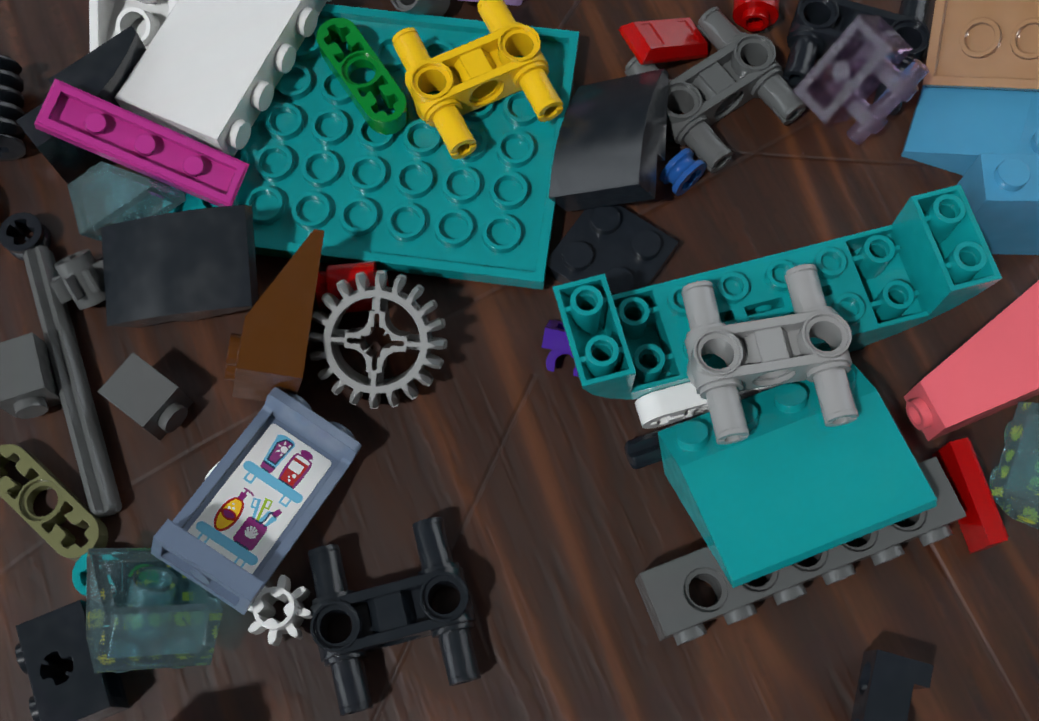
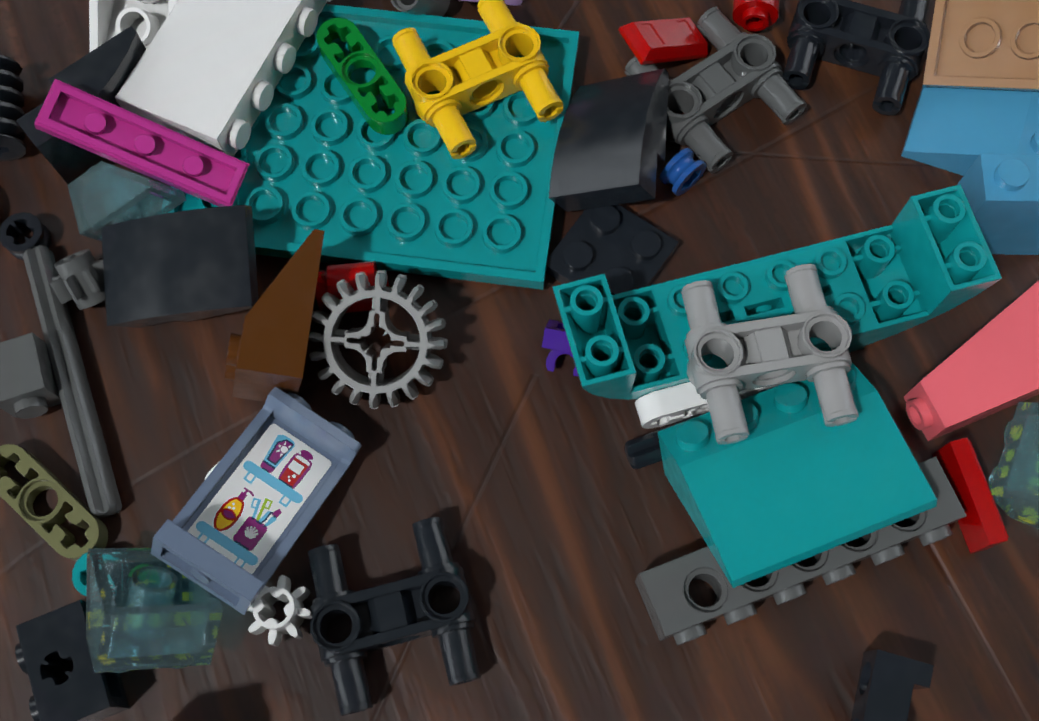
(147, 397): dark grey brick -> none
(854, 69): clear purple brick -> none

